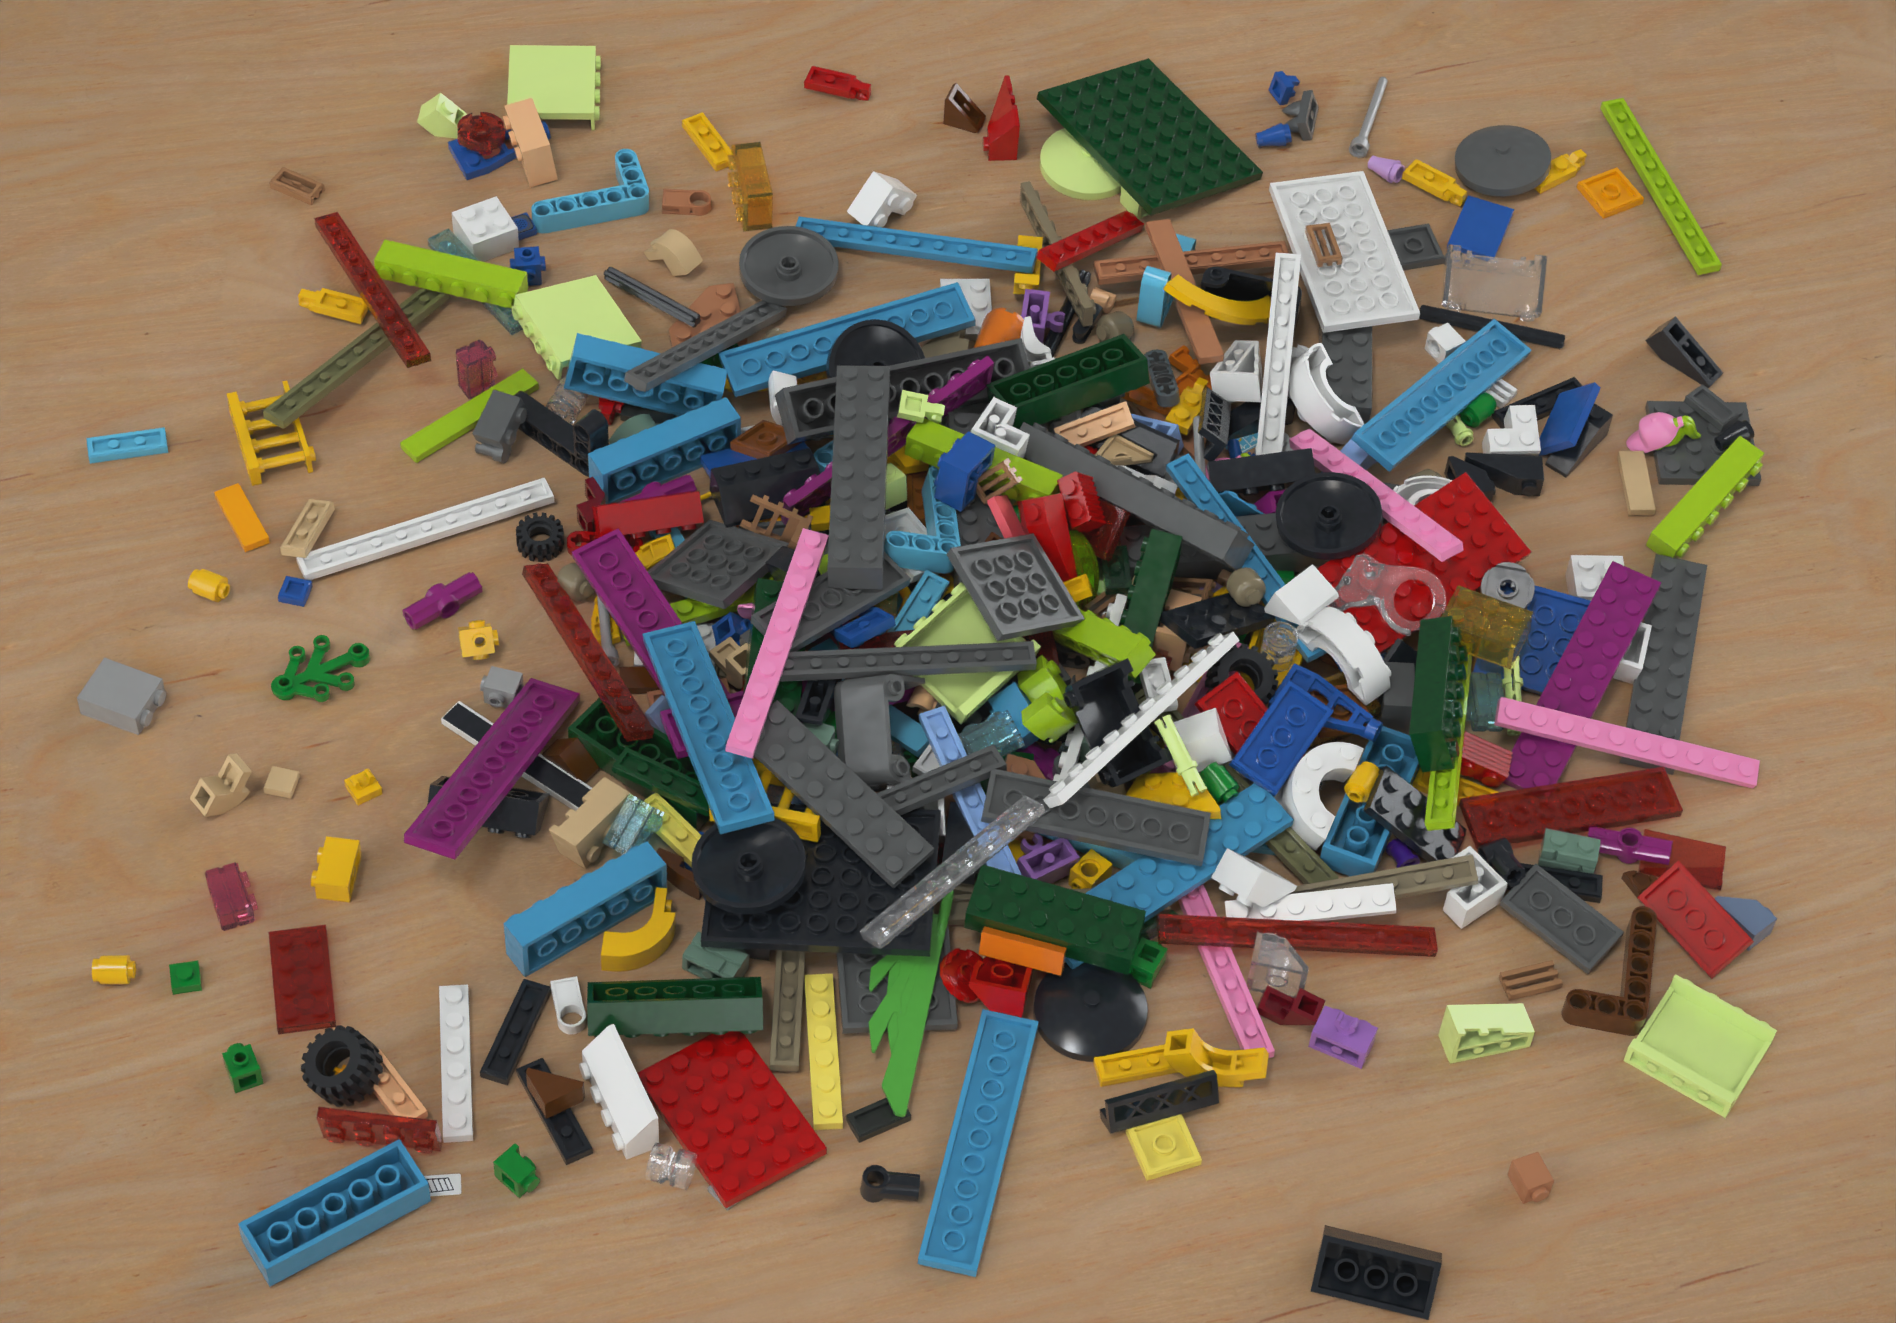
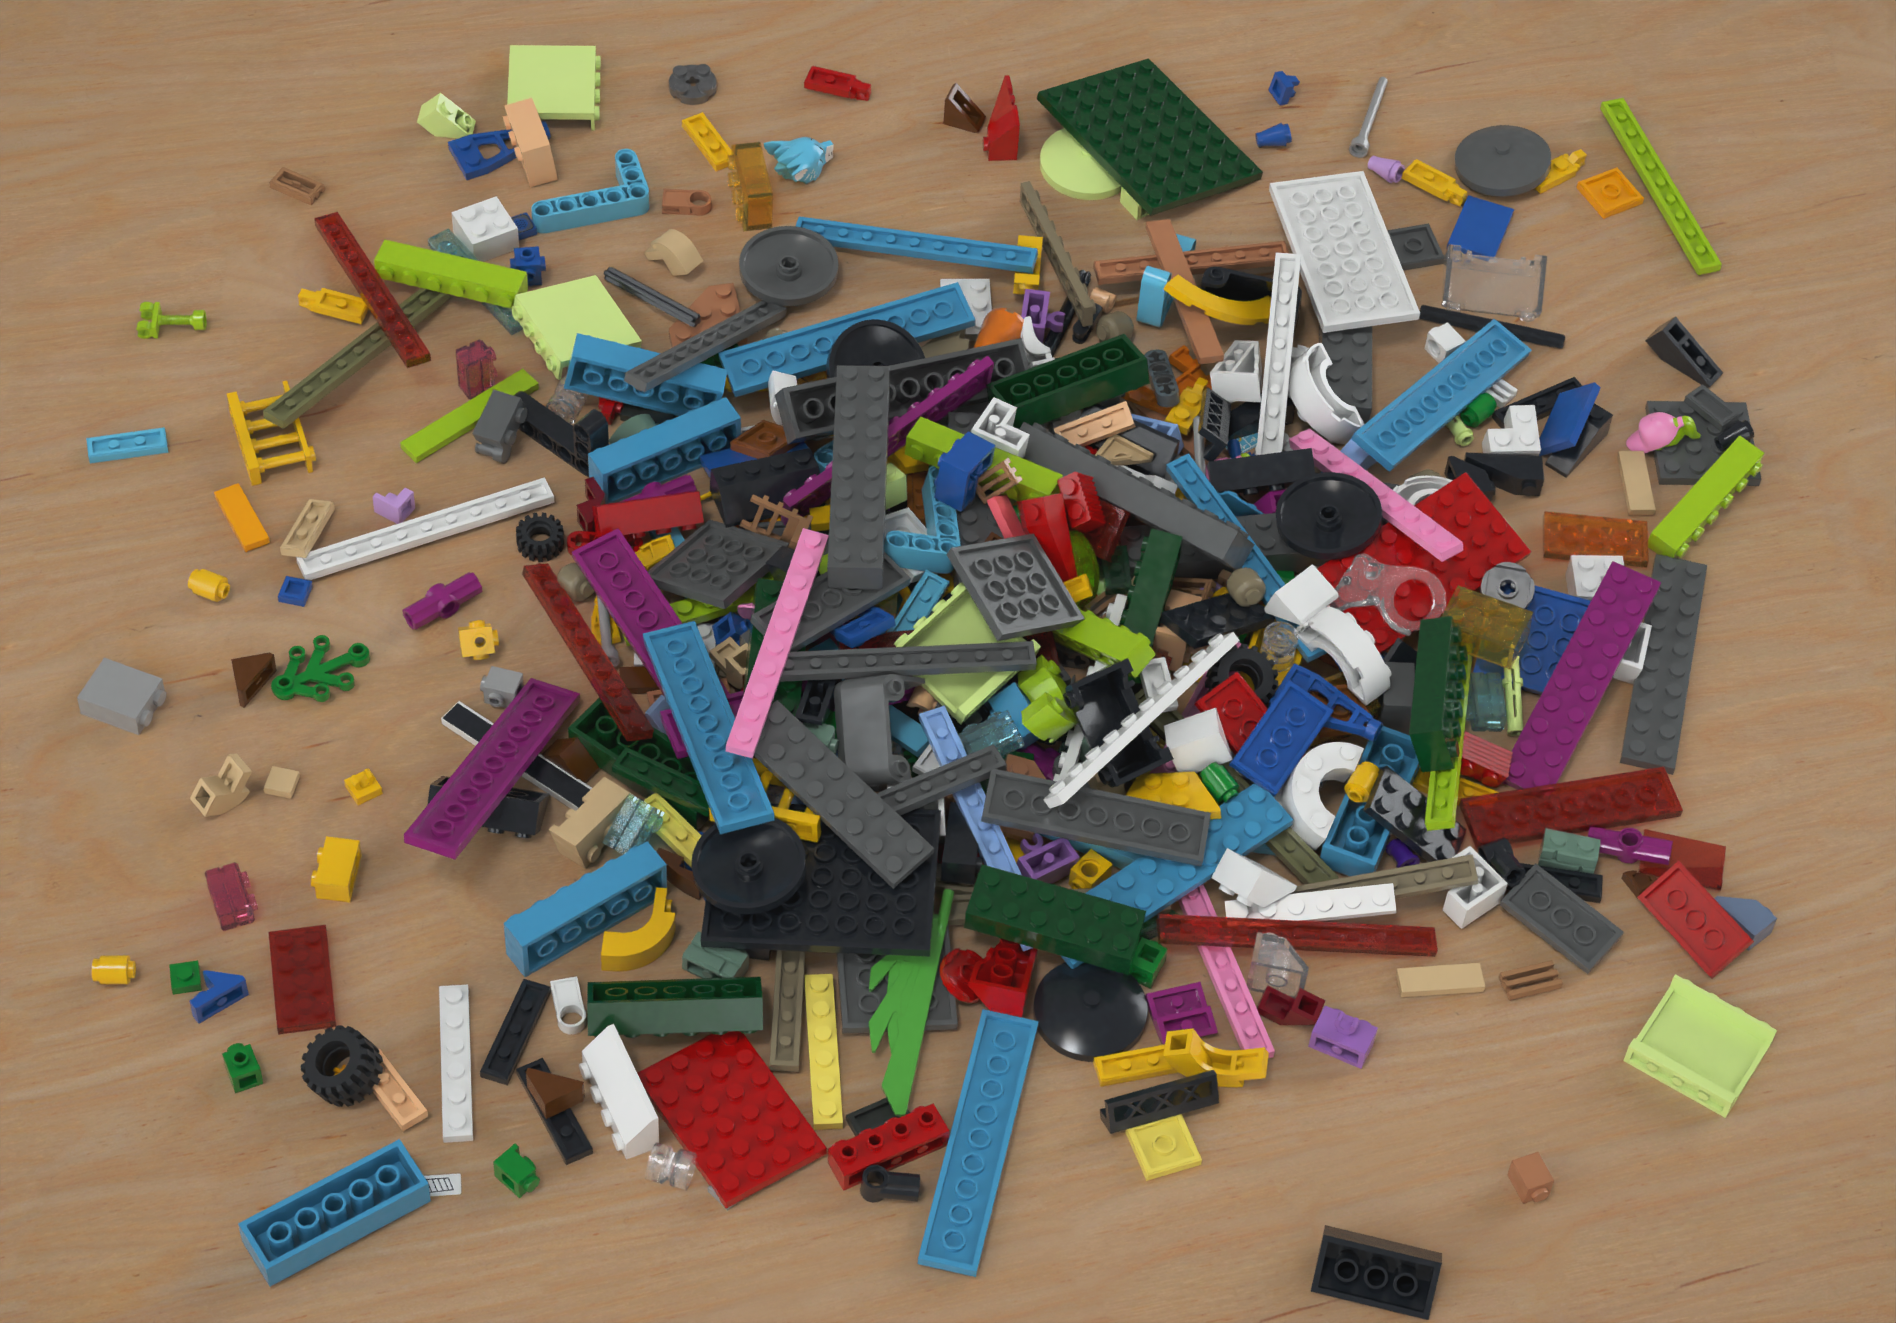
(153, 311): none -> lime bar
(223, 991): none -> blue slope
(252, 674): none -> reddish brown slope
(377, 1128): clear red plate -> none
(394, 507): none -> lavender panel
(481, 142): clear red plate -> none
(700, 75): none -> flat silver plate
(800, 158): none -> medium azure piece
(880, 198): white brick -> none
(888, 1145): none -> red brick
(915, 407): yellowish green plate -> none
(952, 872): clear plate -> none
(1022, 950): orange tile -> none
(1090, 240): red plate -> none
(1180, 755): yellowish green pin -> none
(1181, 1009): none -> magenta slope
(1306, 113): dark grey tile -> none
(1327, 258): medium nougat tile -> none
(1440, 980): none -> tan tile
(1484, 1030): yellowish green wedge -> none
(1594, 535): none -> clear orange plate
(1626, 742): bright pink plate -> none
(1627, 1005): reddish brown beam -> none

